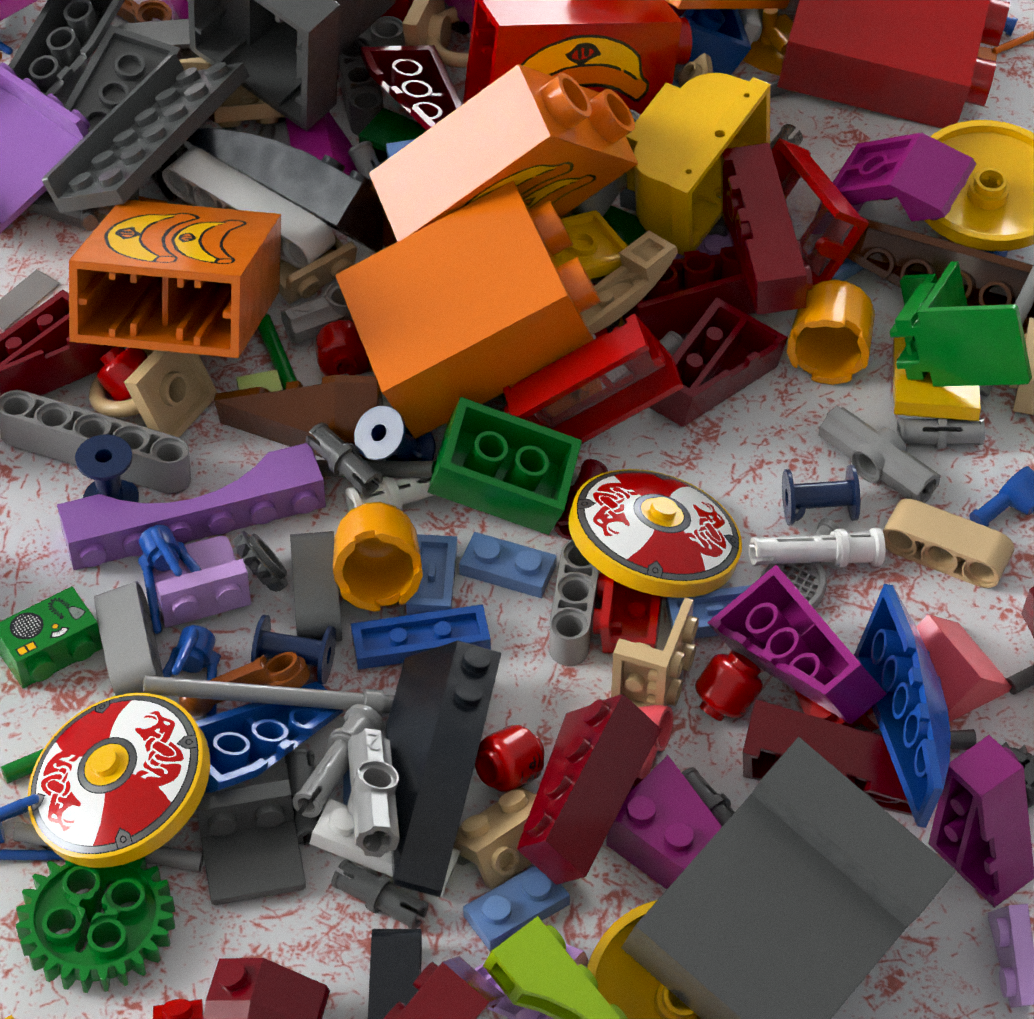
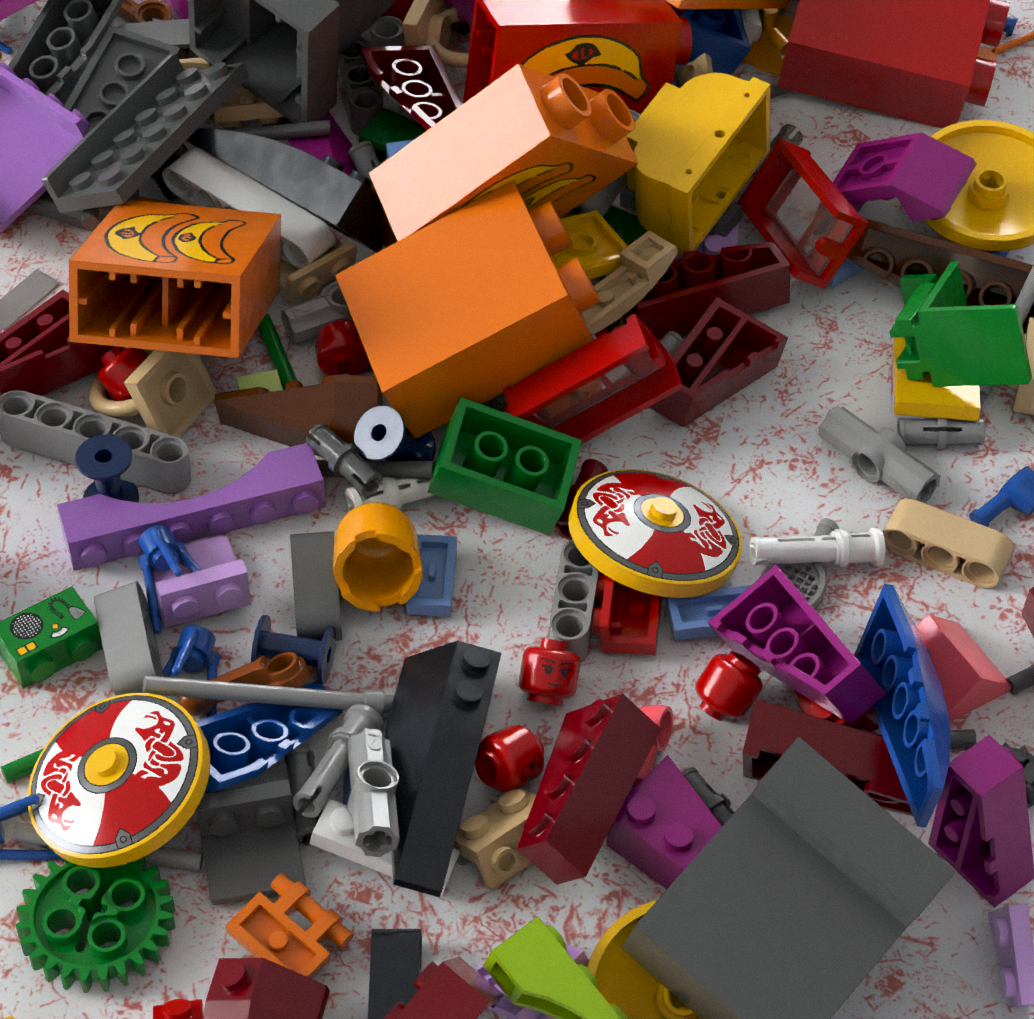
(261, 561): dark grey gear -> none
(270, 934): none -> orange plate
(291, 131): none -> dark grey piece
(379, 894): dark grey pin -> none
(395, 638): blue plate -> none
(507, 564): medium blue plate -> none
(514, 905): medium blue plate -> none
(549, 672): none -> red head
(653, 675): tan bracket -> none
(762, 230): dark red wedge -> none
(820, 495): dark blue piece -> none
(832, 332): light orange cylinder -> none

